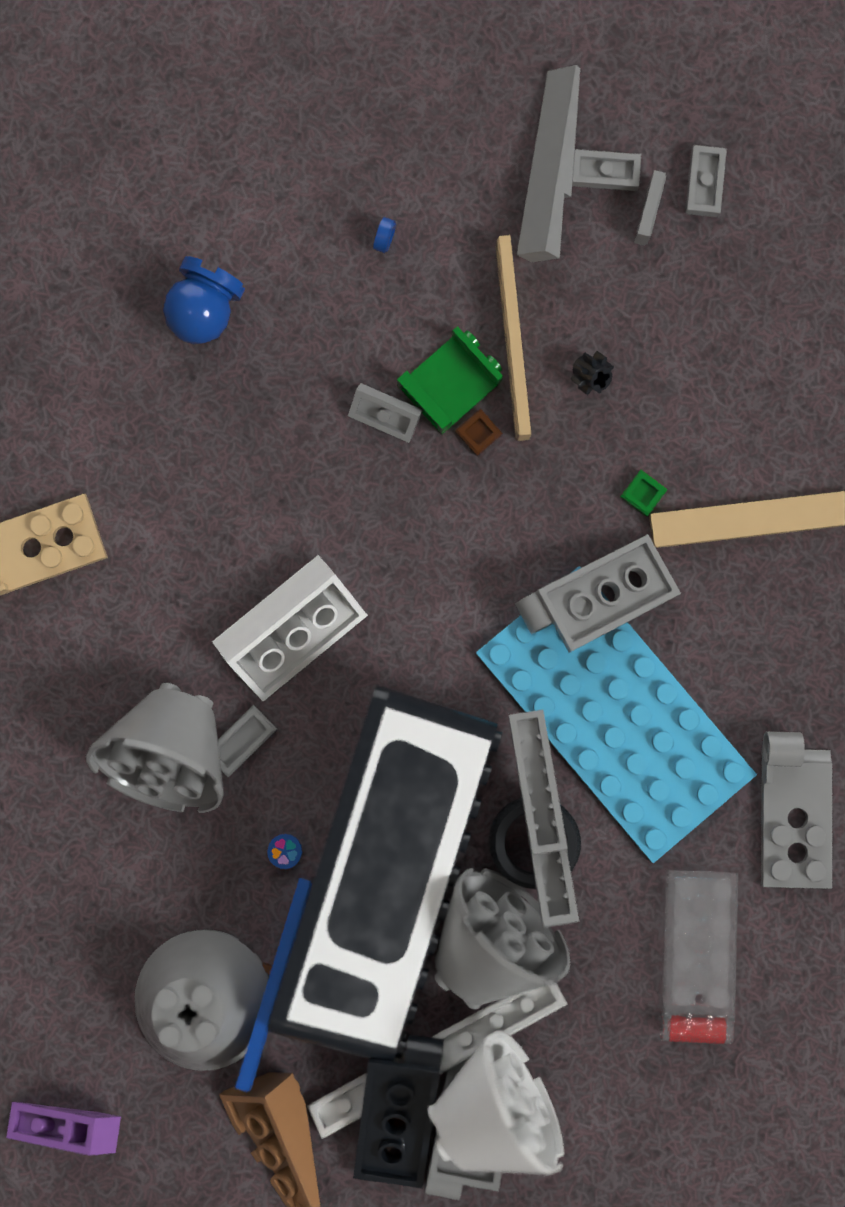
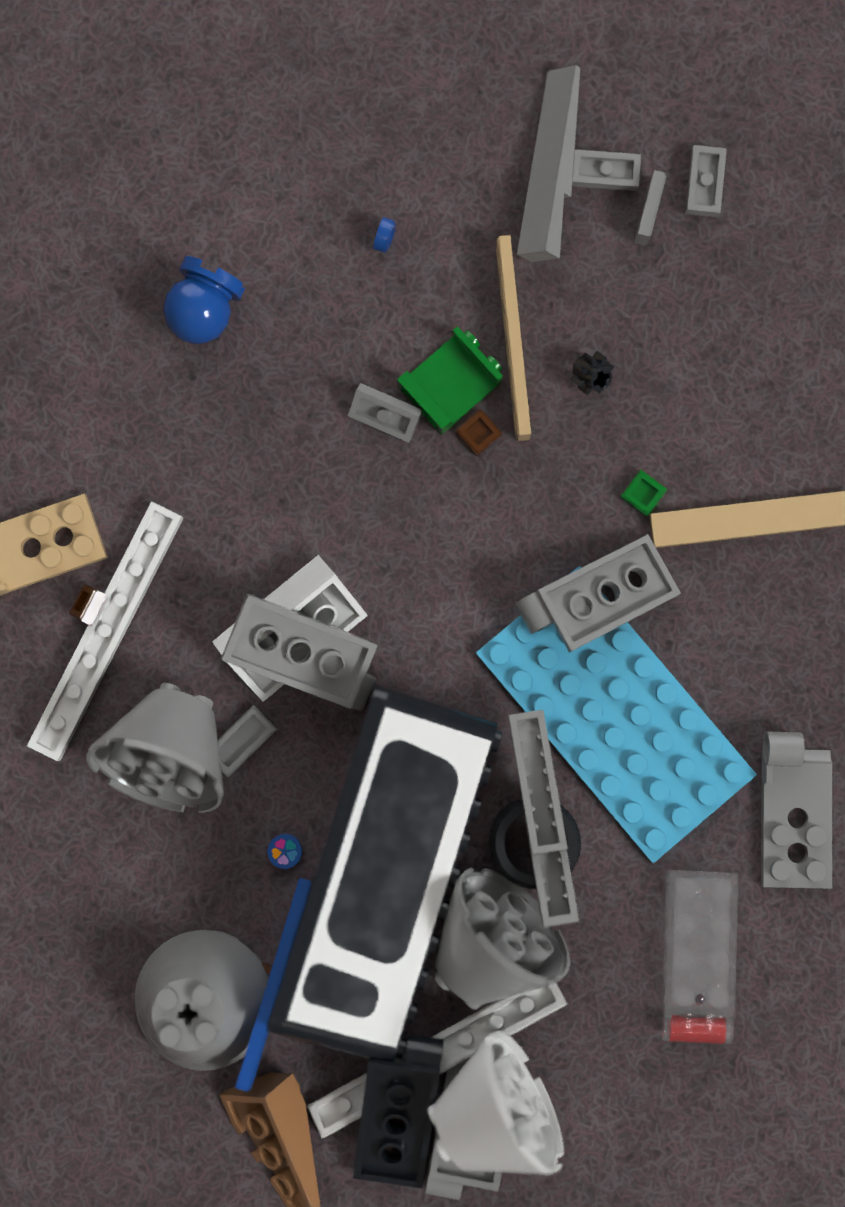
(64, 1128): medium lavender slope -> none
(87, 604): none -> tile
(106, 632): none -> white plate
(335, 660): none -> light grey hinge

